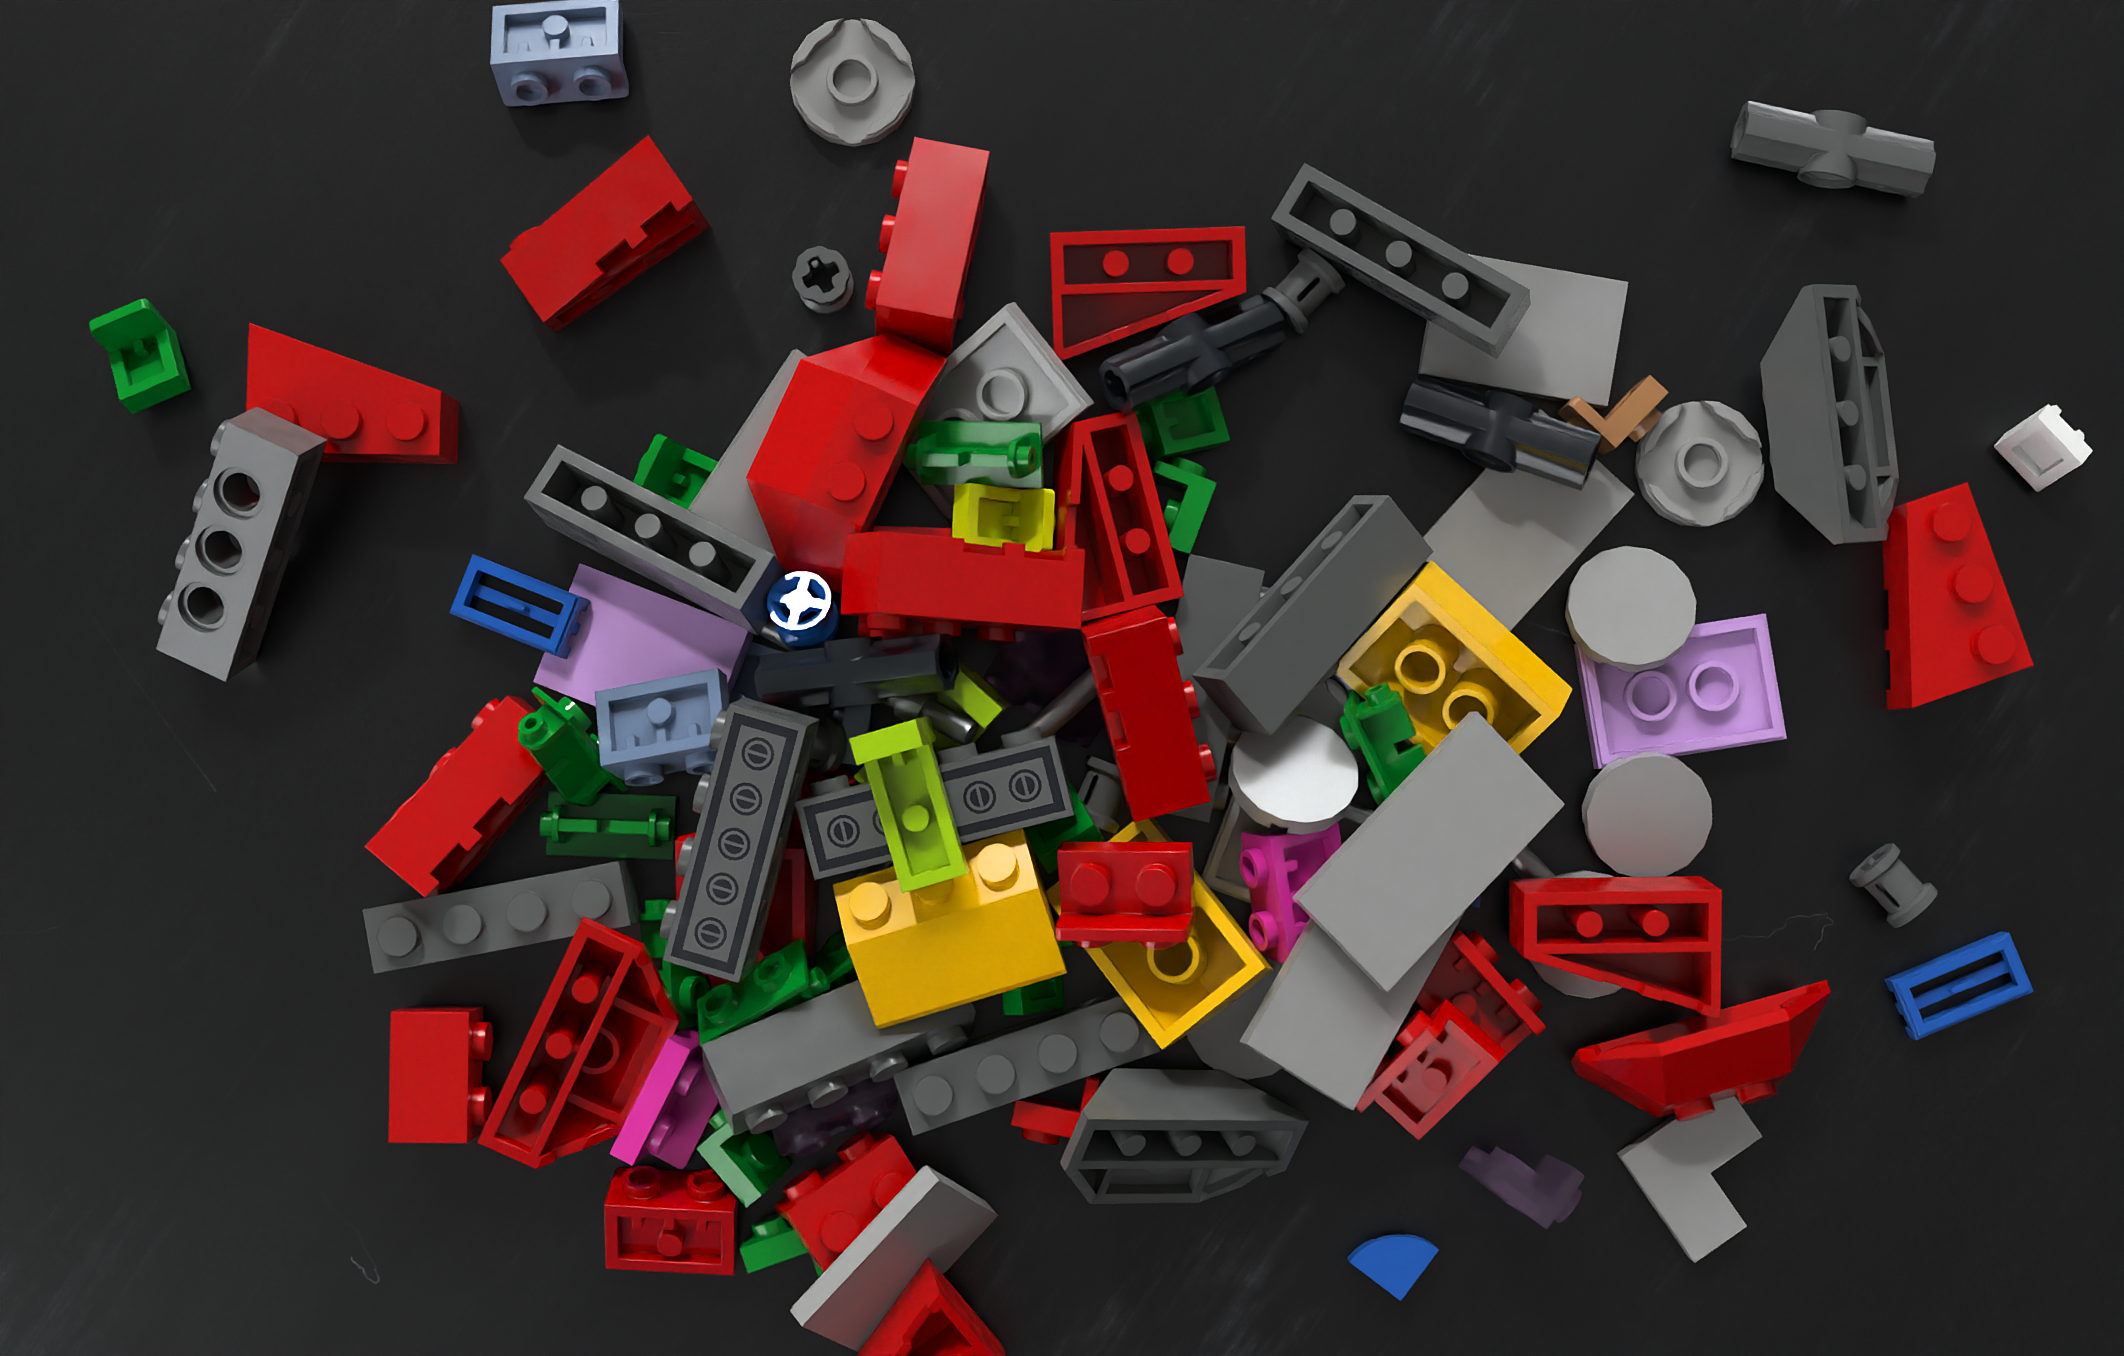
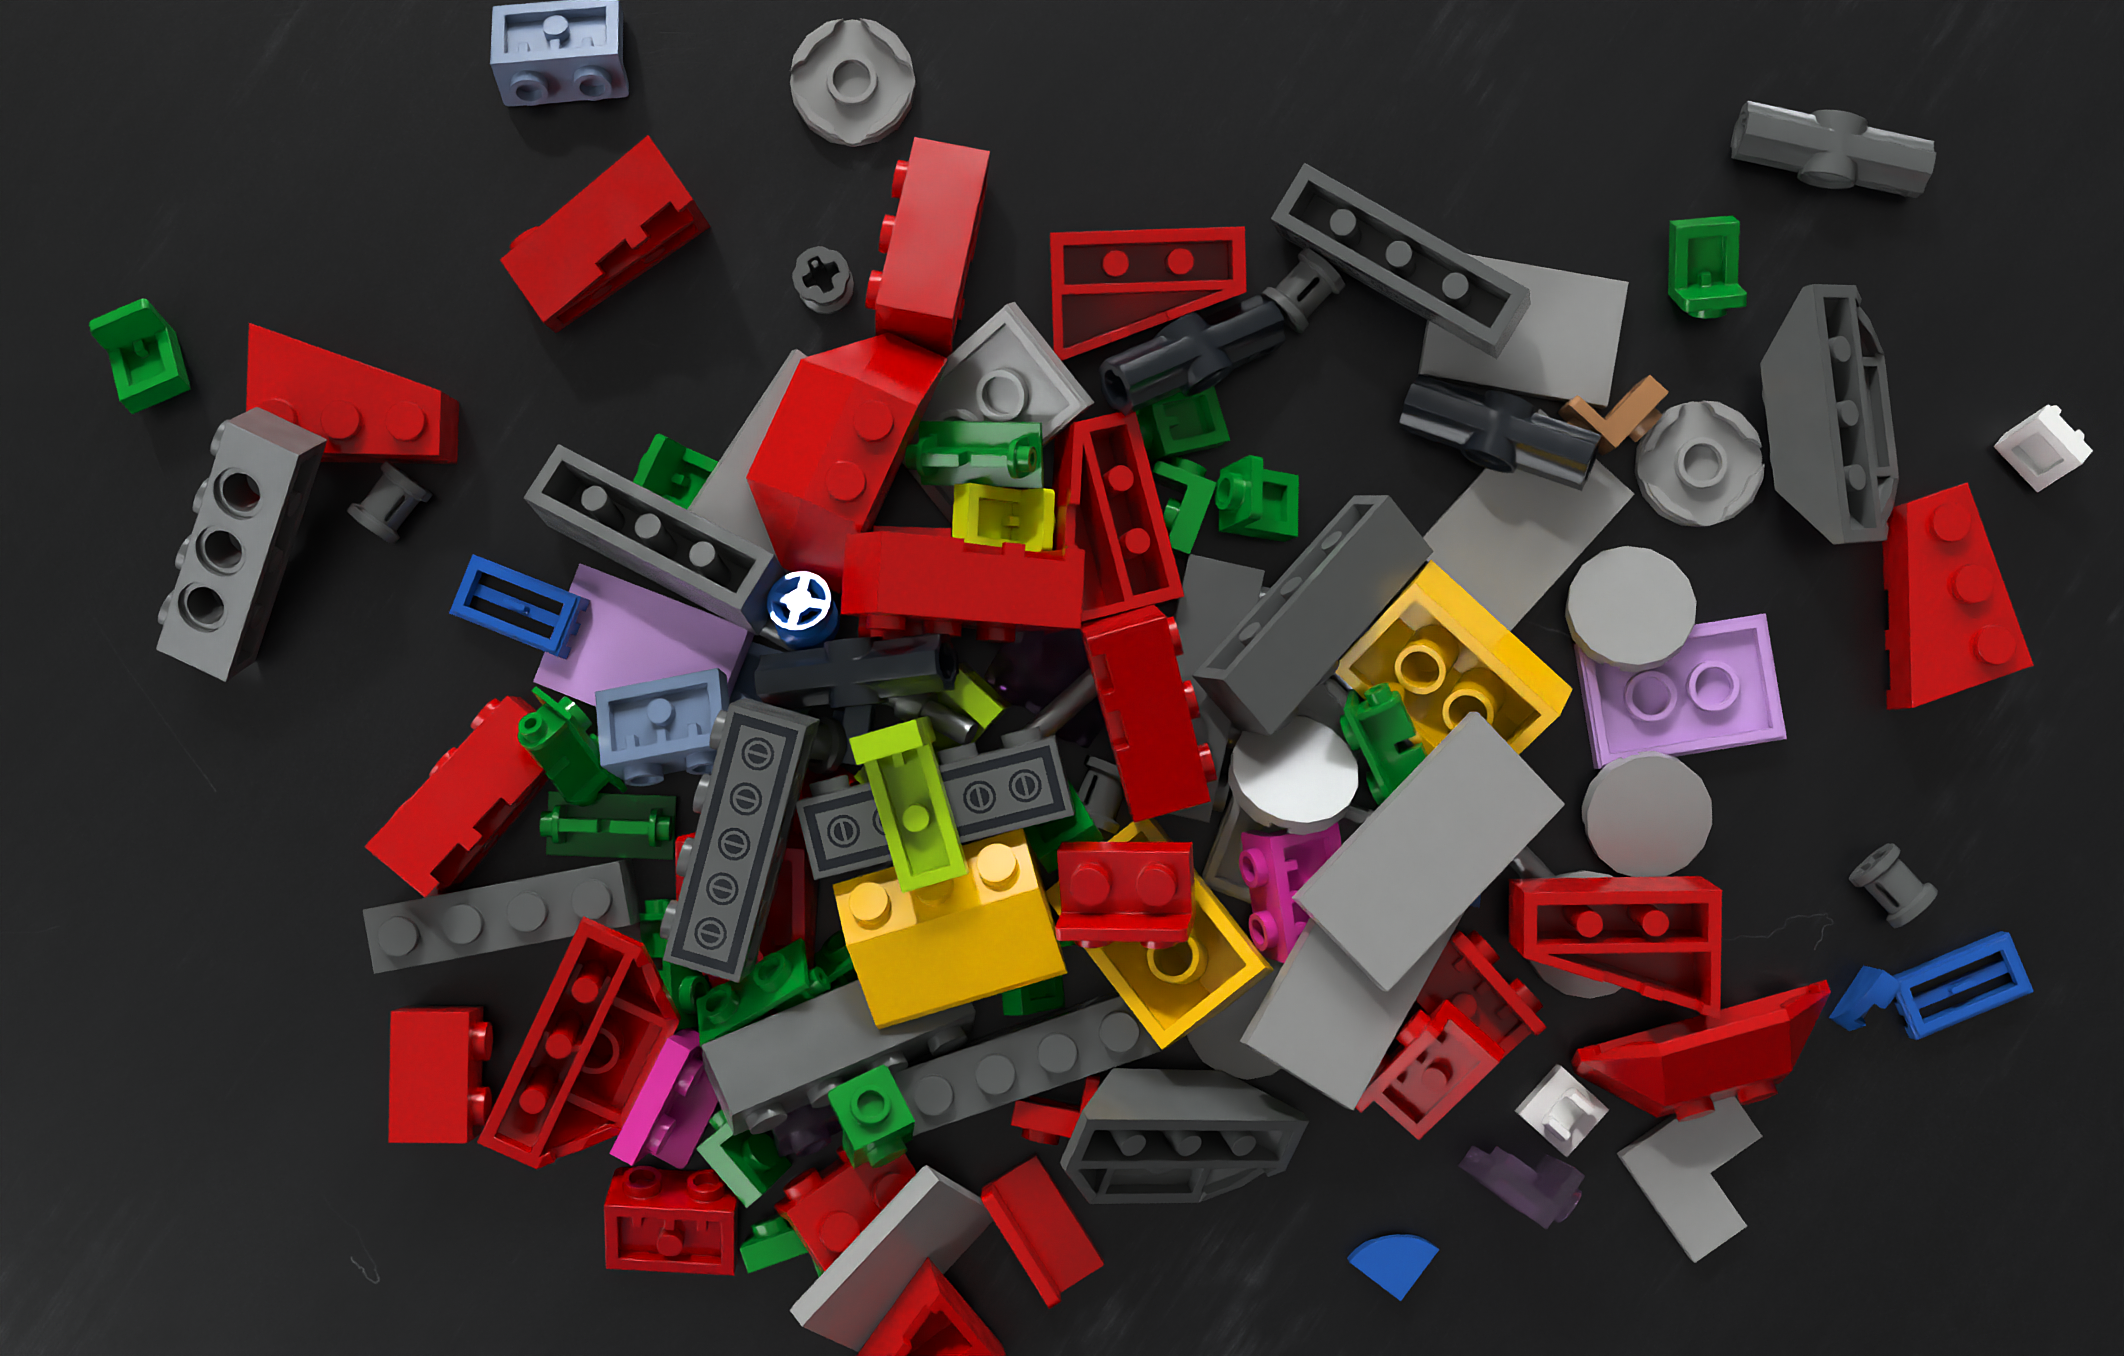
(389, 502): none -> dark grey bush
(872, 1118): none -> green bracket
(1041, 1228): none -> red panel
(1257, 500): none -> green bracket
(1562, 1110): none -> white tile
(1705, 266): none -> green bracket
(1868, 988): none -> blue tile

